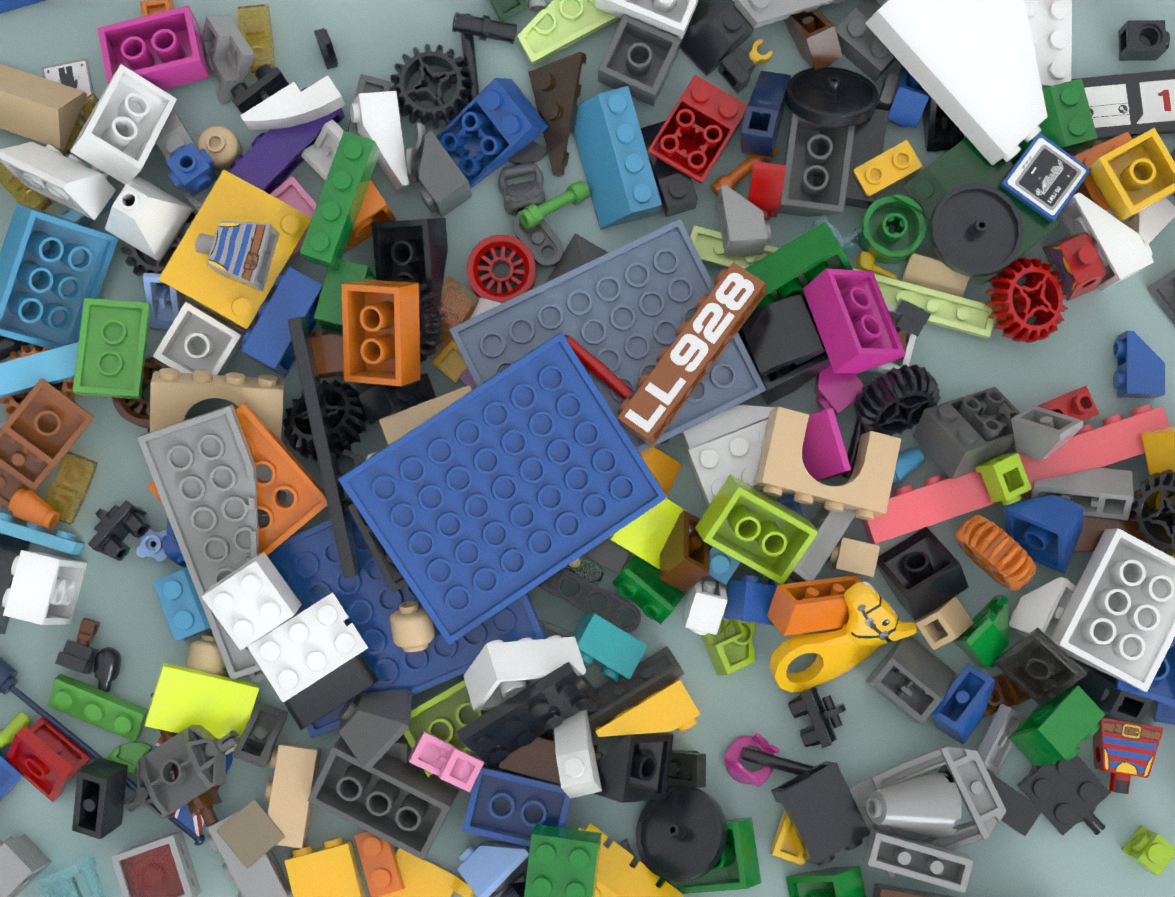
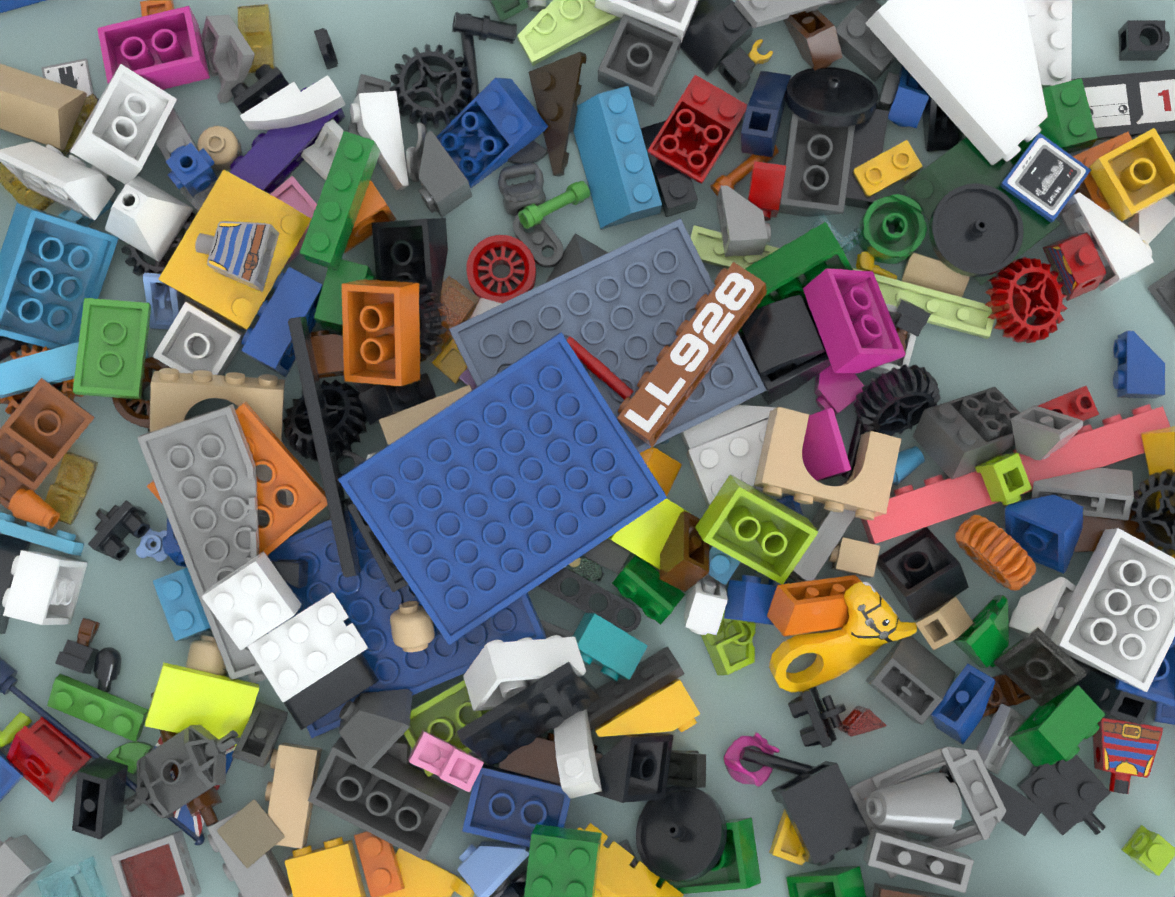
(293, 571): none -> black slope
(860, 721): none -> clear red slope

